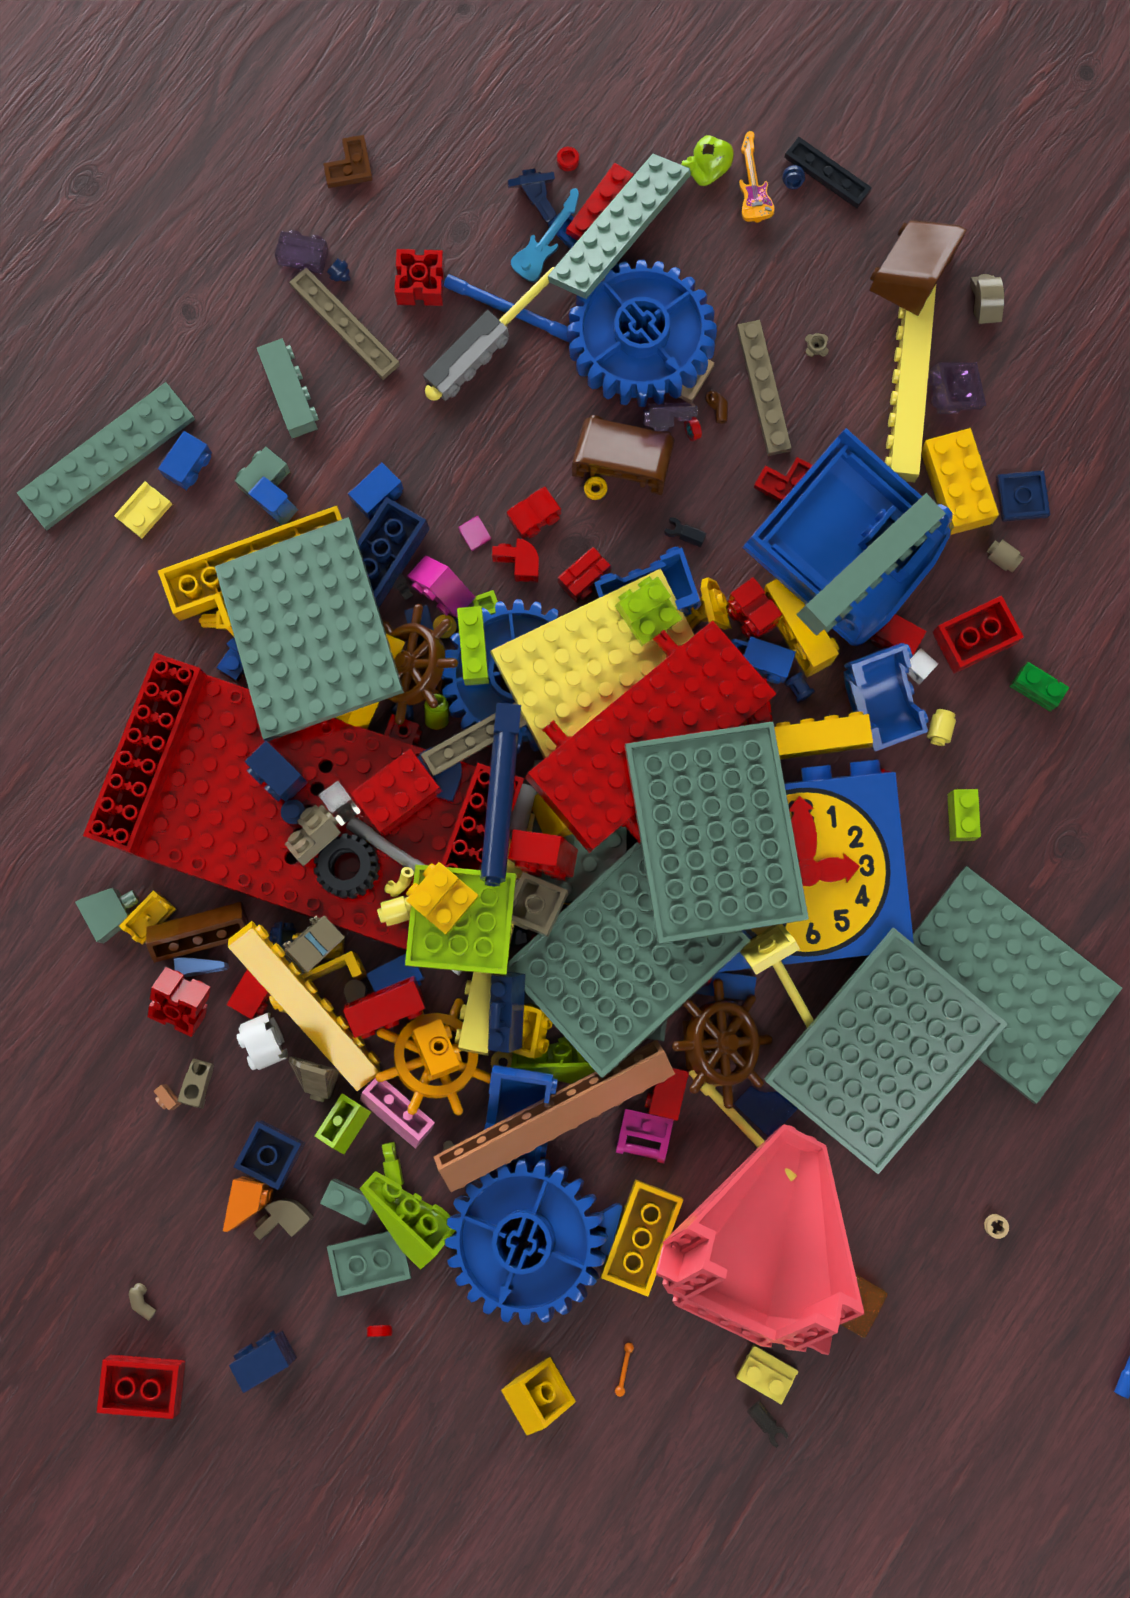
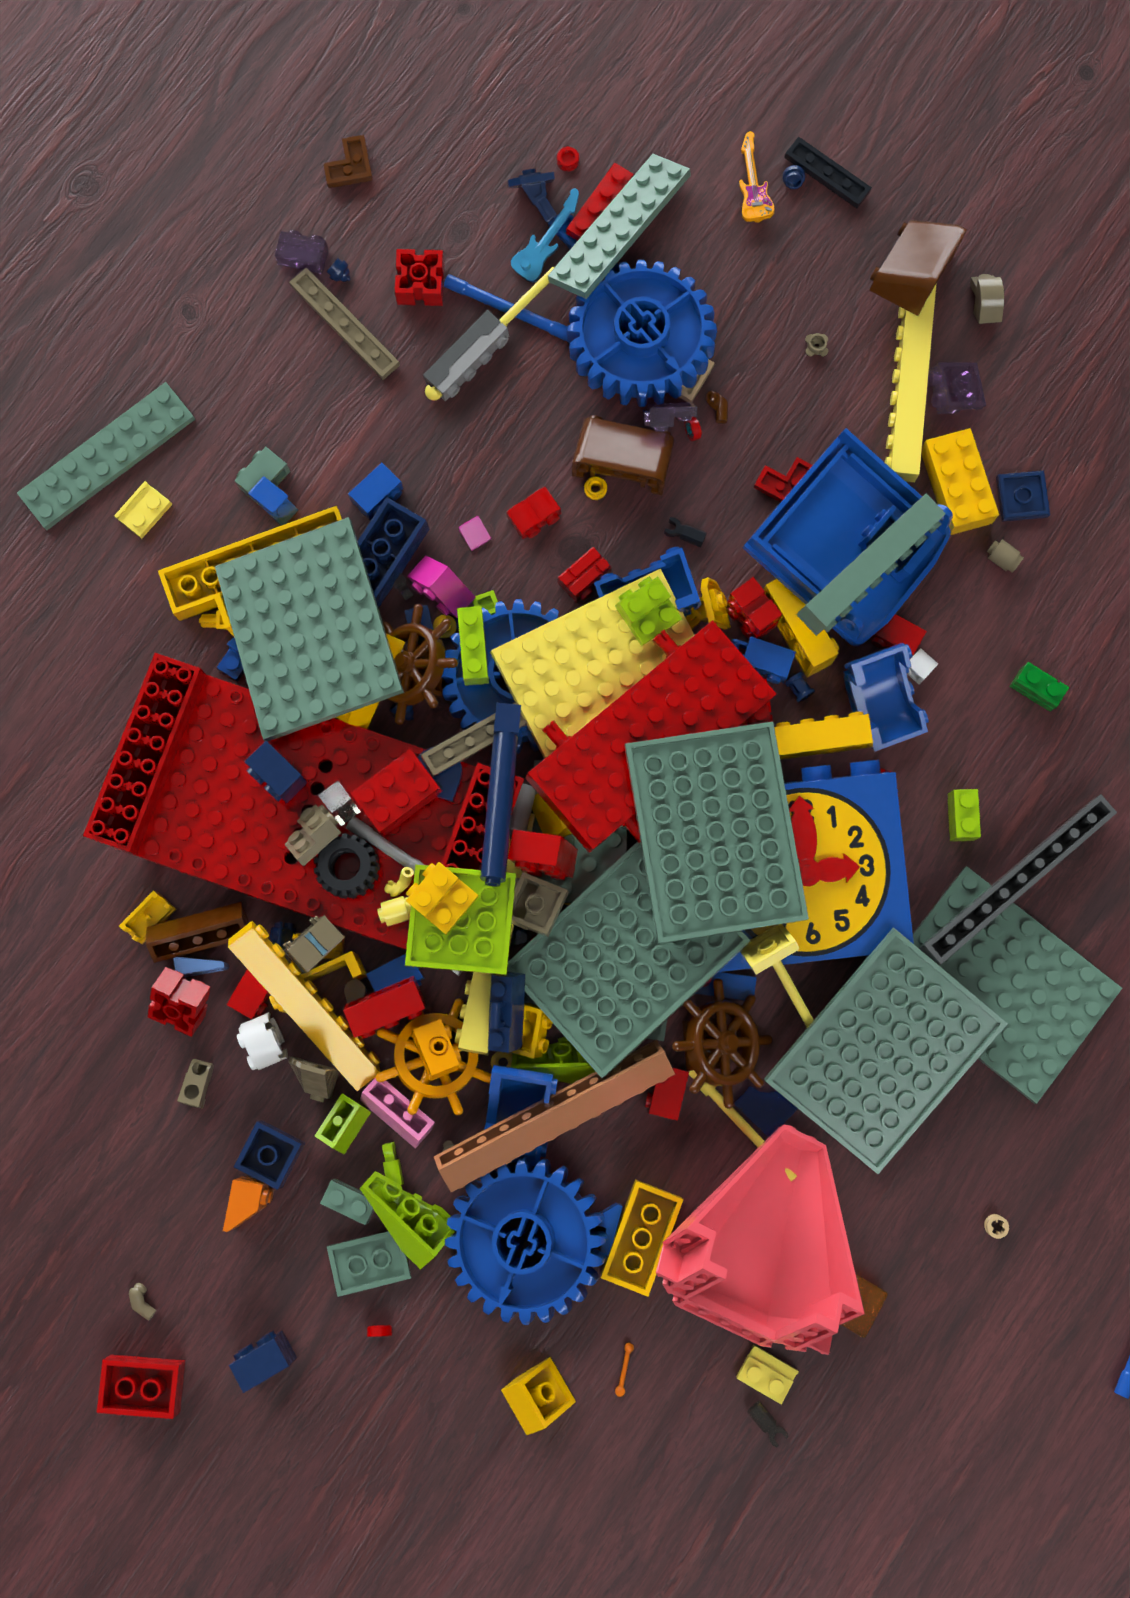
(106, 912): sand green torso -> none
(166, 1097): nougat plate -> none
(185, 460): blue brick -> none
(287, 389): sand green brick -> none
(287, 1213): dark tan brick -> none
(292, 811): dark blue plate -> none
(412, 737): red brick -> none
(437, 717): lime brick -> none
(523, 556): red brick -> none
(646, 1127): dark pink plate -> none
(710, 160): lime piece -> none
(764, 388): dark tan plate -> none
(941, 727): light yellow brick -> none
(977, 634): red brick -> none
(1018, 880): none -> dark grey brick

